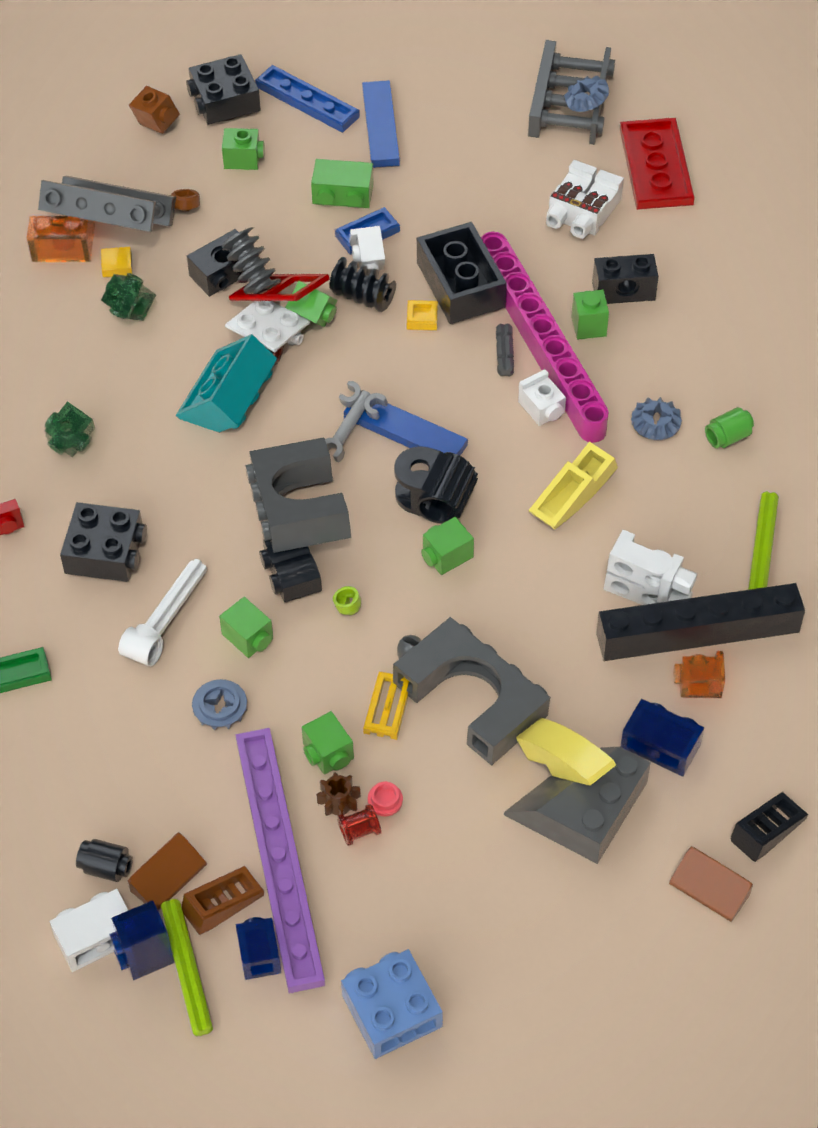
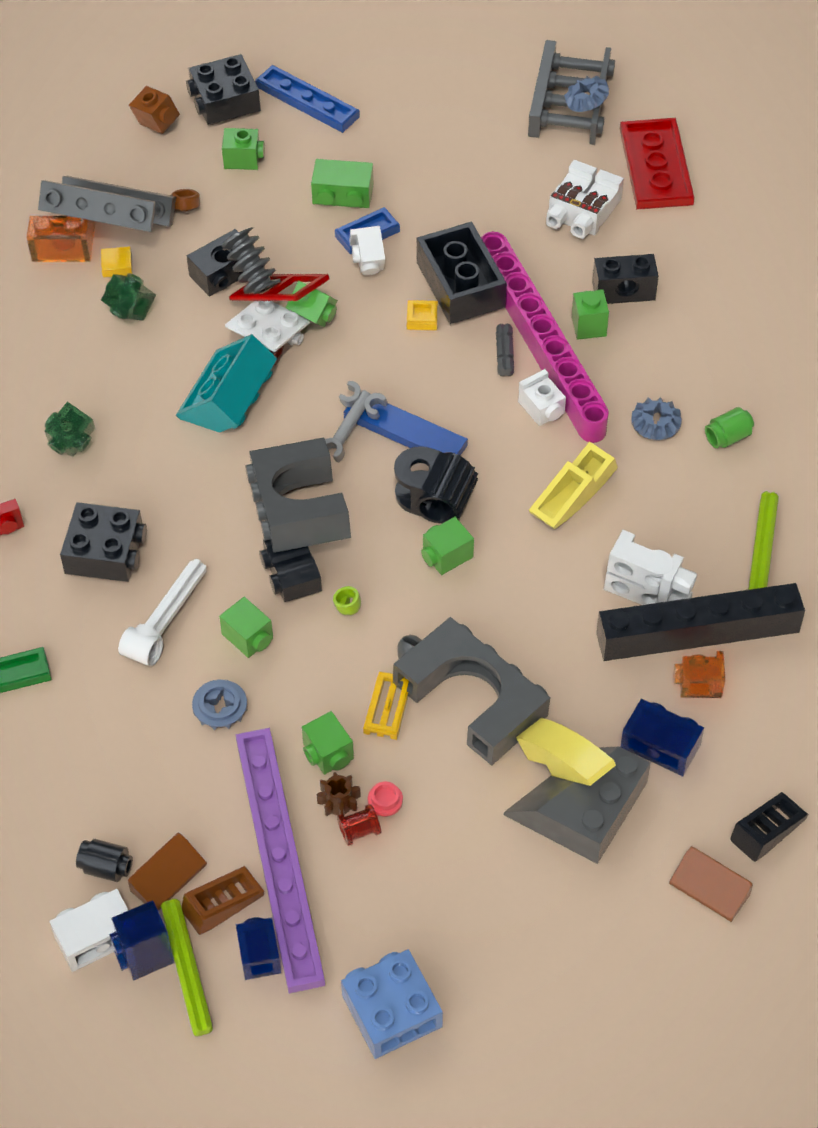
(360, 286): black piece -> none
(380, 124): tile -> none

